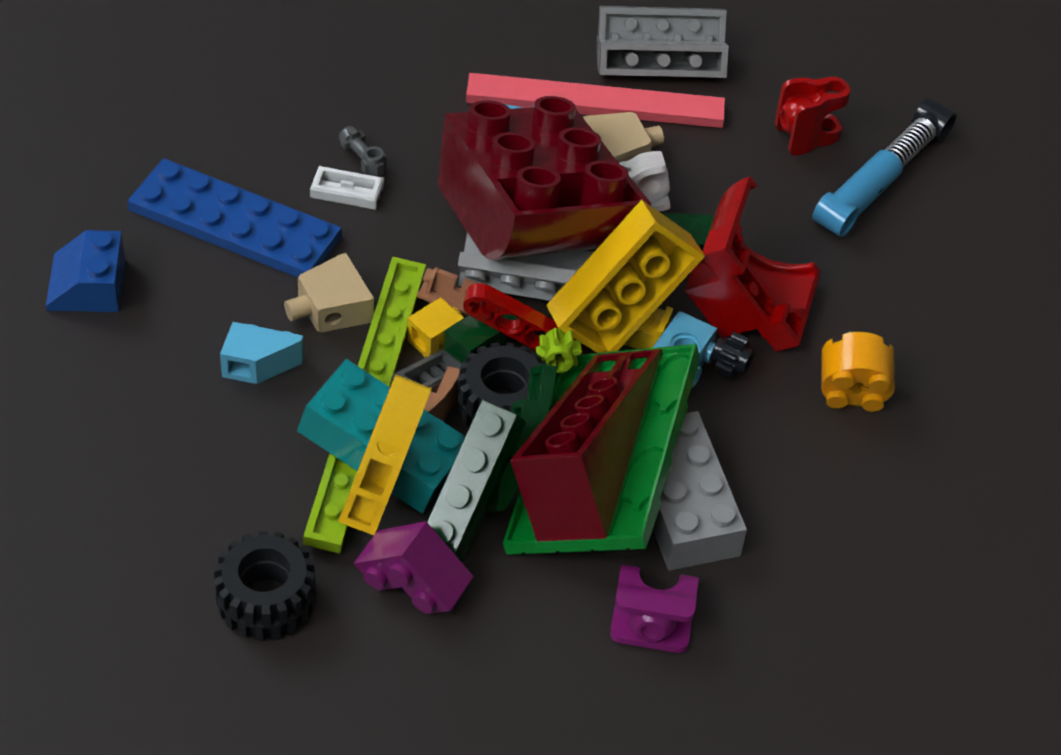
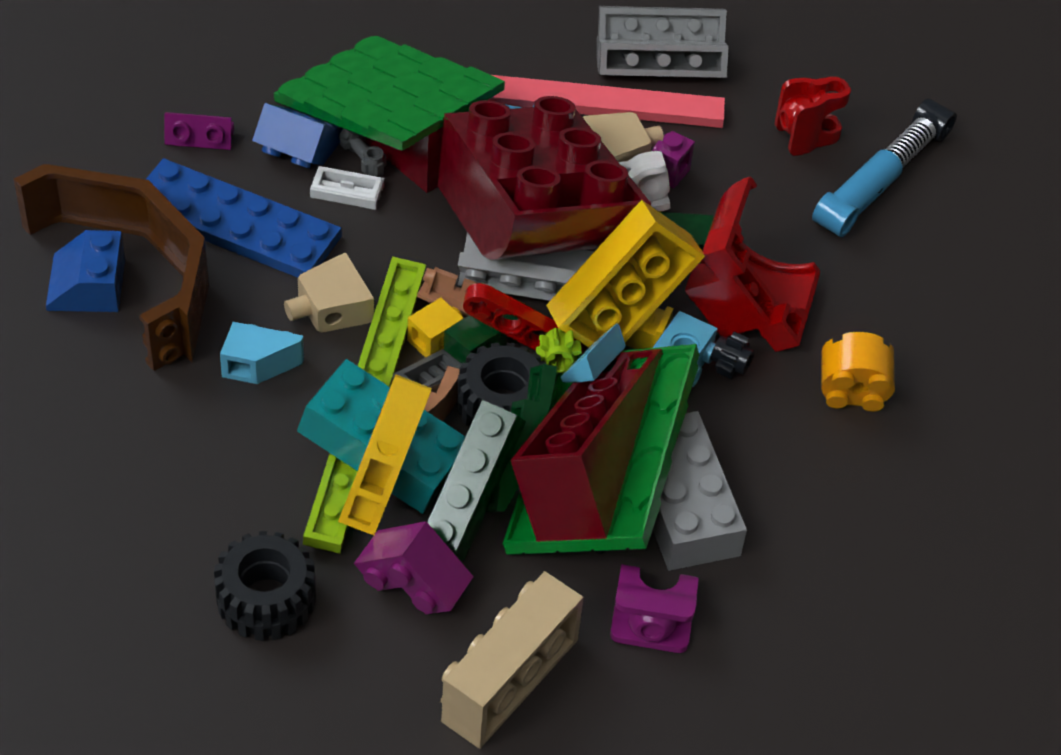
(136, 208): none -> reddish brown panel
(198, 130): none -> magenta hinge
(296, 134): none -> slope
(392, 100): none -> green piece
(510, 658): none -> tan brick
(596, 357): none -> medium azure slope
(677, 154): none -> magenta brick

